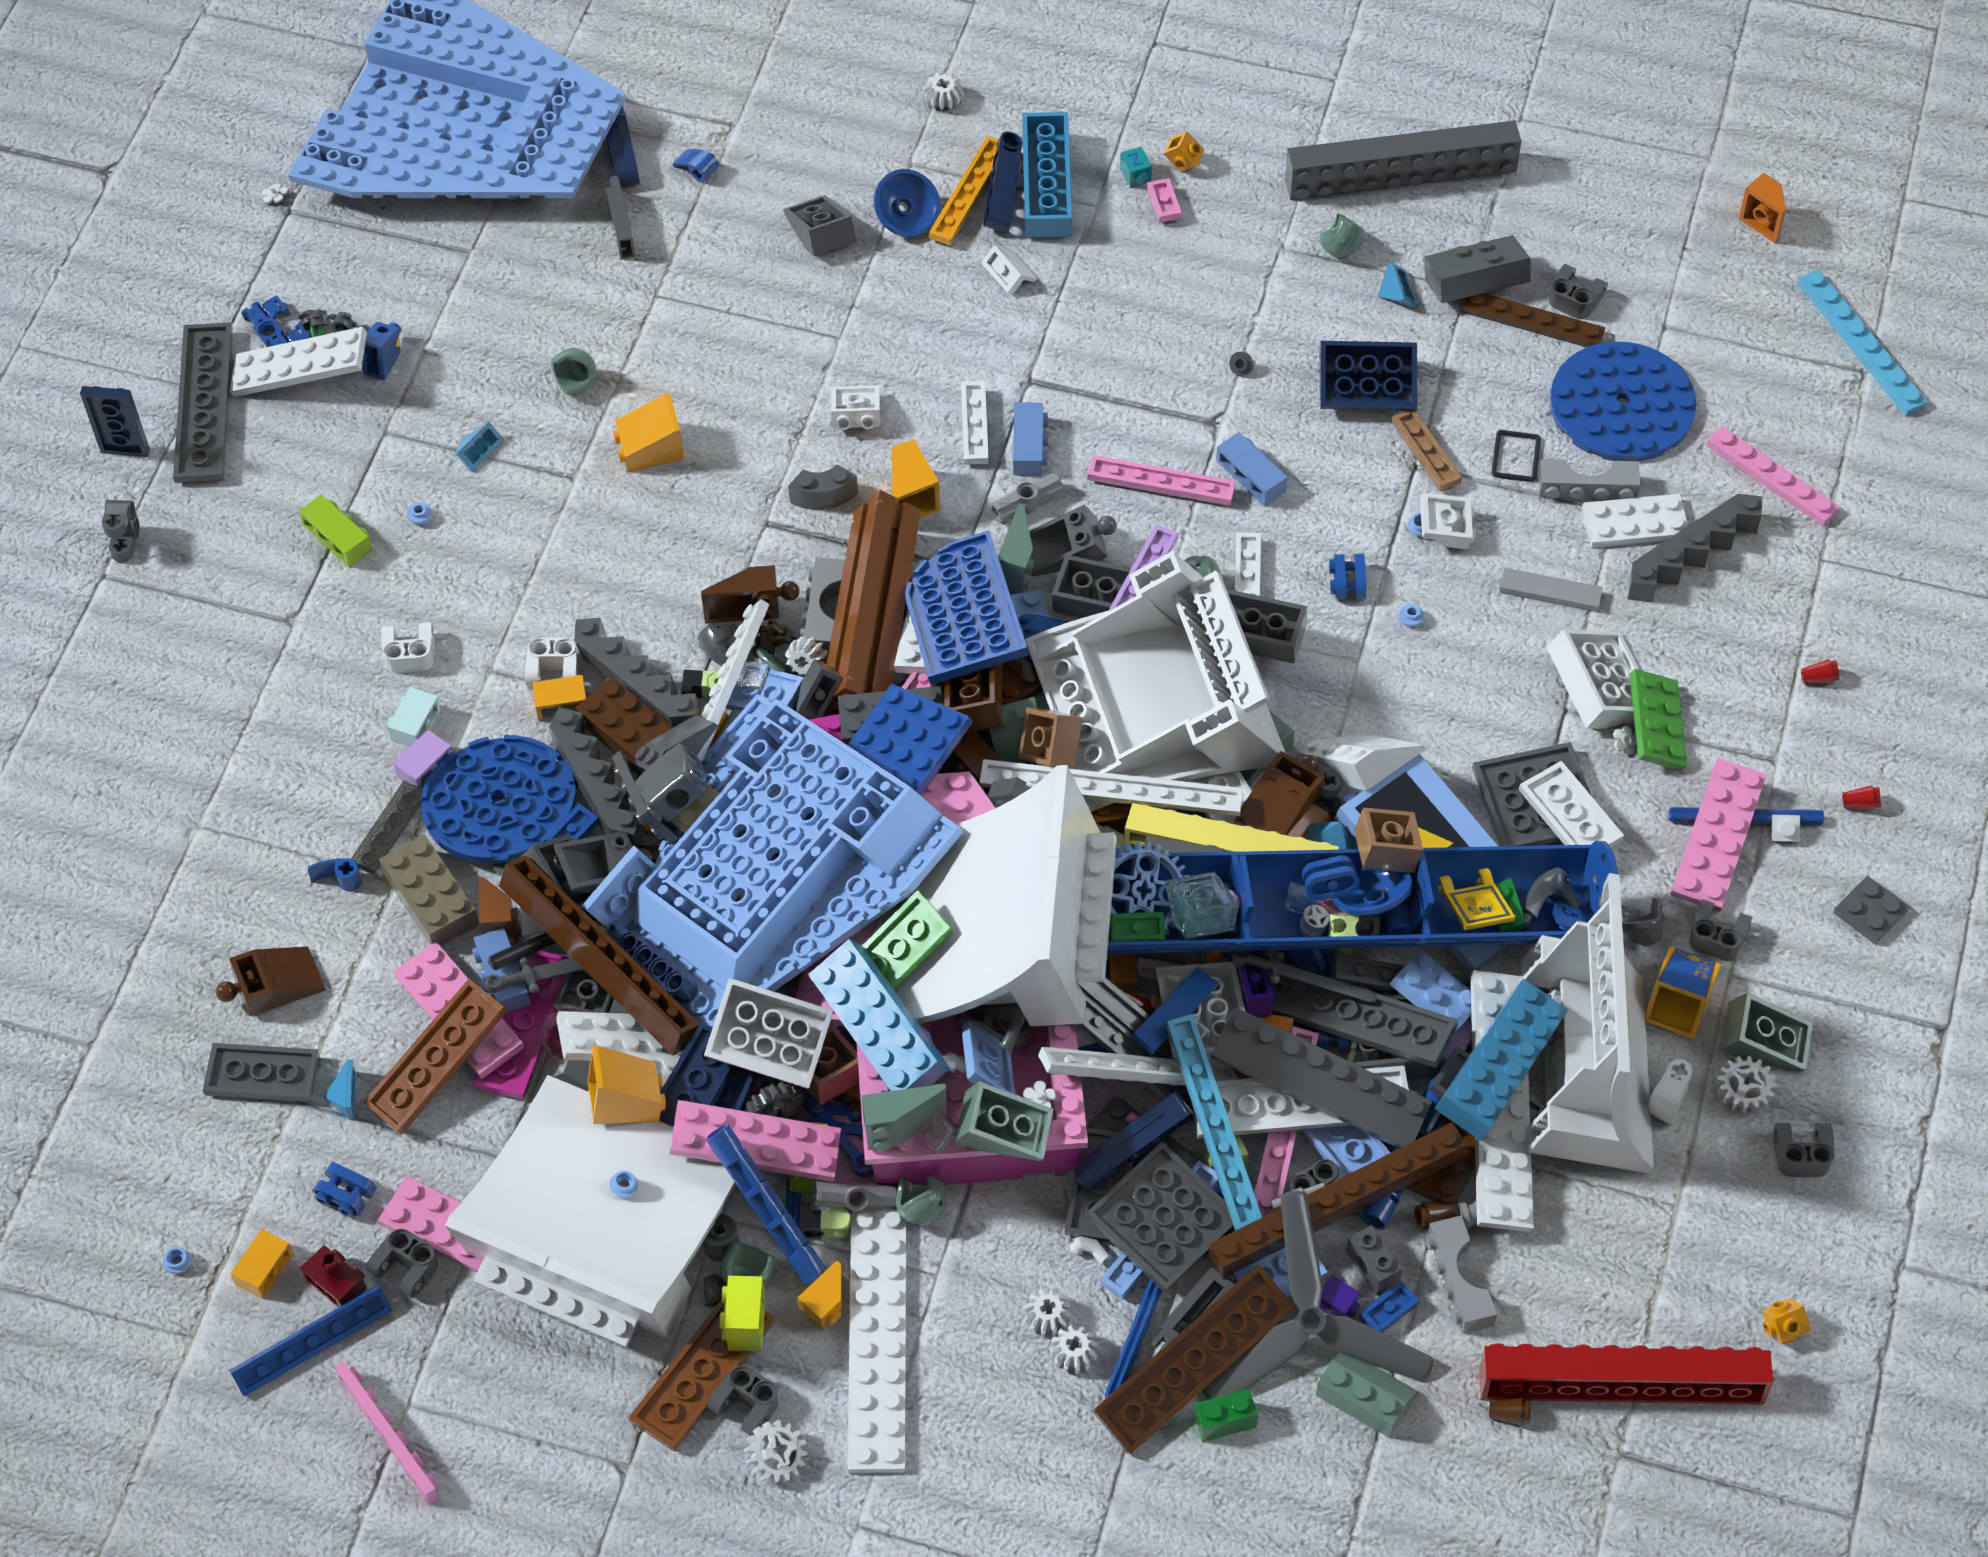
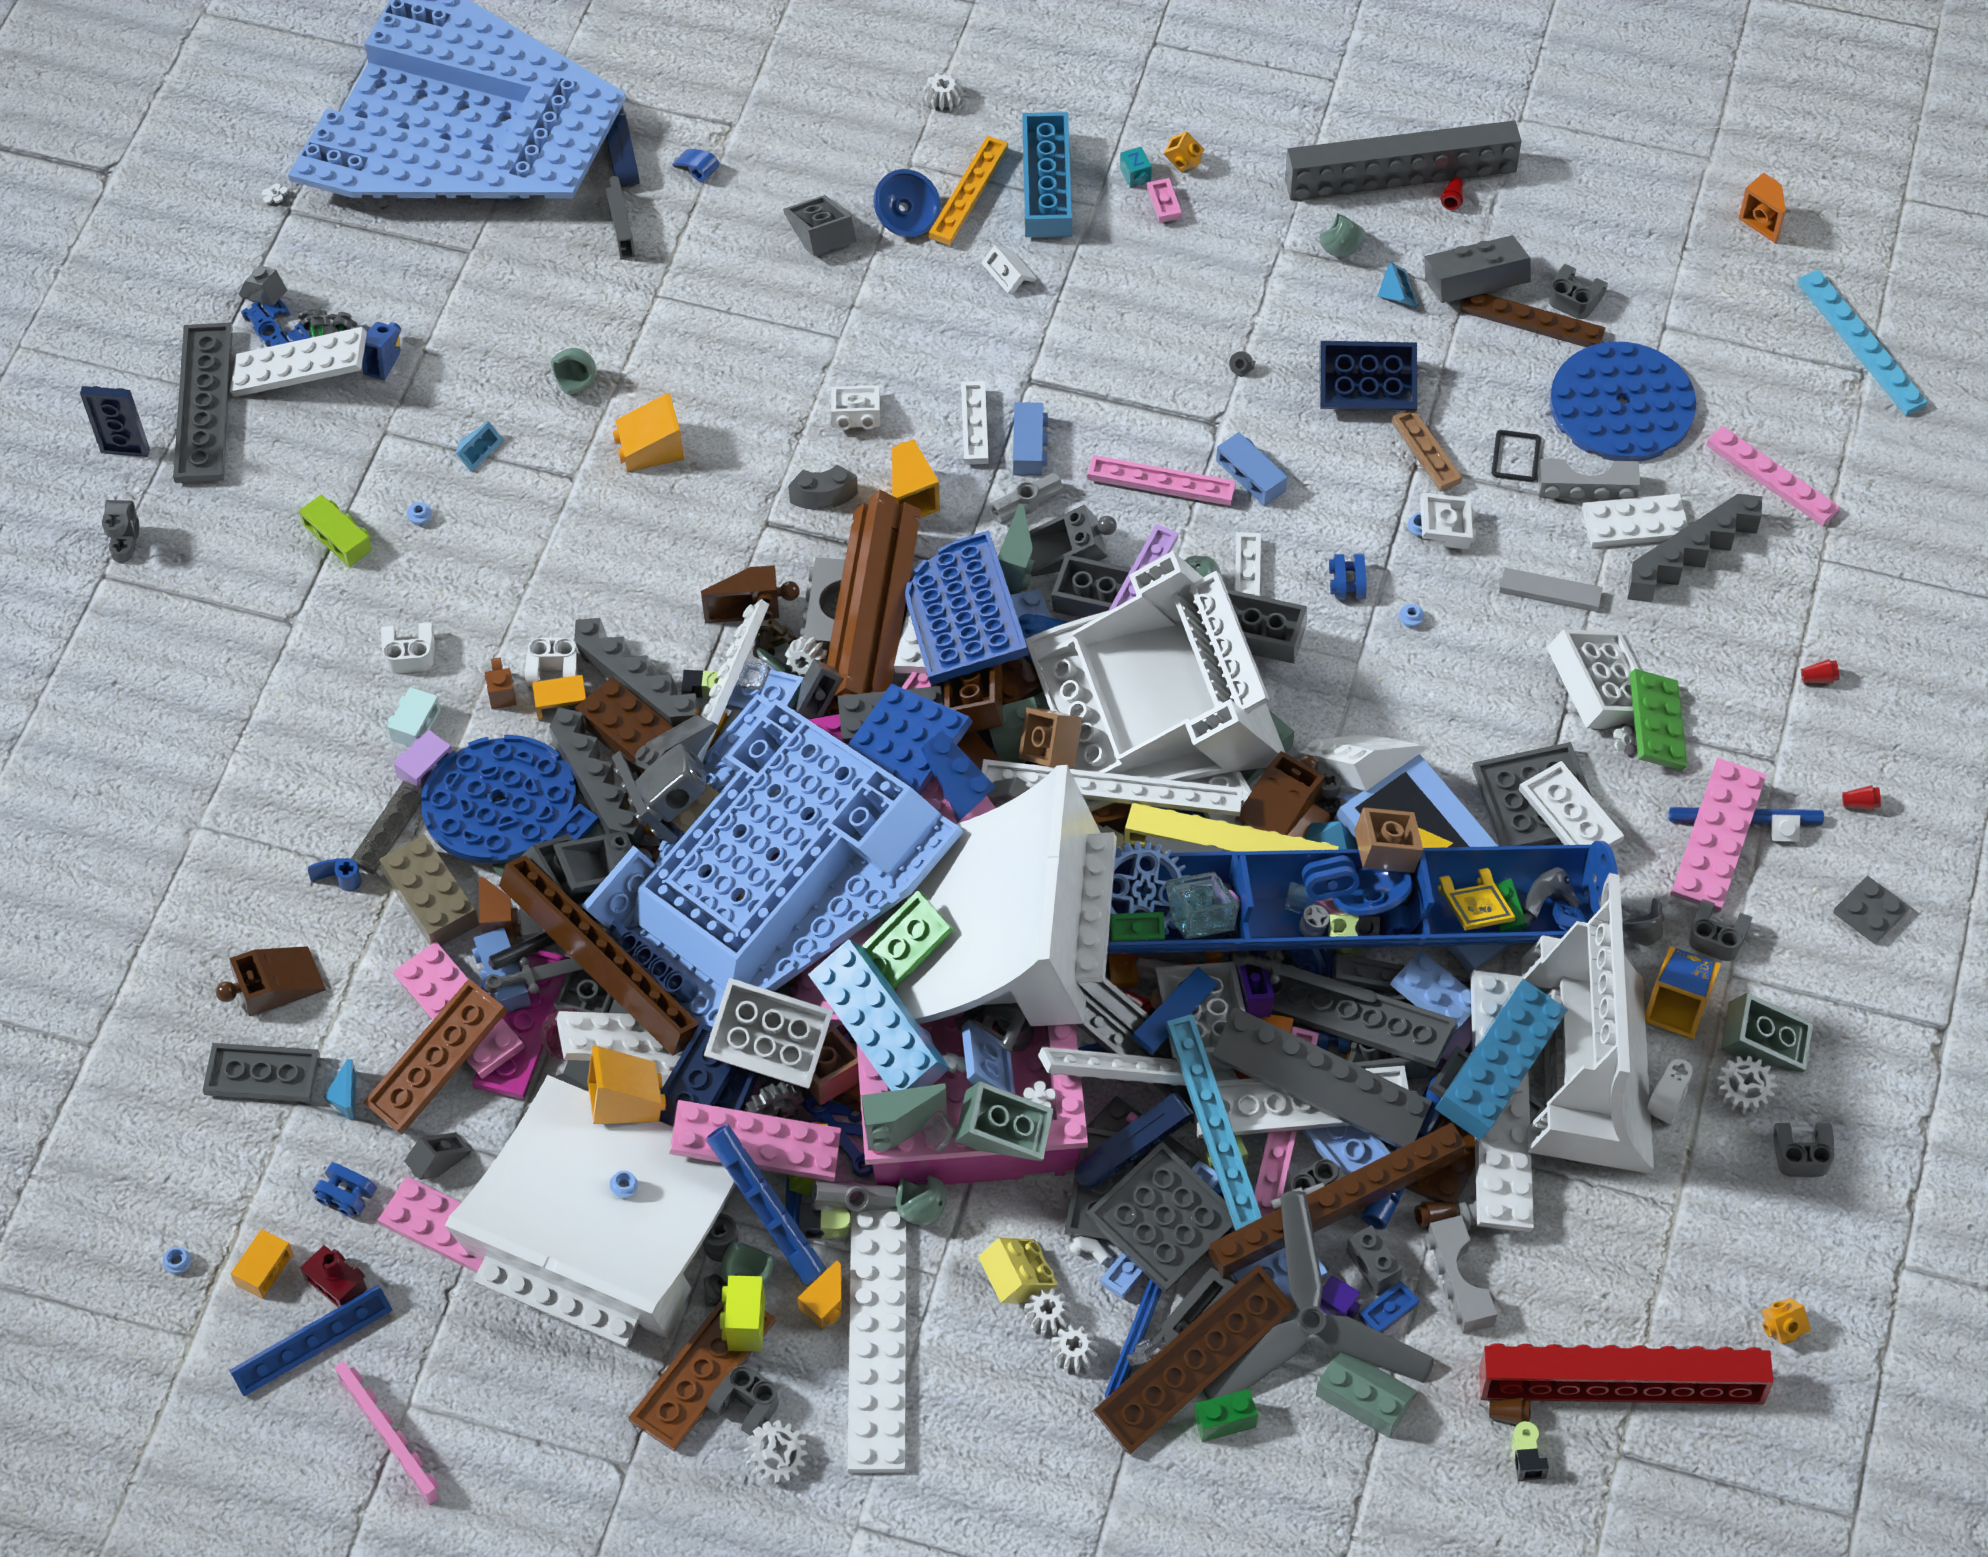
(263, 286): none -> dark grey slope
(408, 1256): dark grey piece -> none
(436, 1154): none -> dark grey slope
(500, 685): none -> dark orange brick
(713, 641): dark grey animal -> none
(960, 778): none -> blue wing
(1003, 182): dark blue piece -> none
(1017, 1269): none -> light yellow slope
(1144, 1351): none -> clear plate
(1453, 194): none -> red cone
(1526, 1454): none -> leg

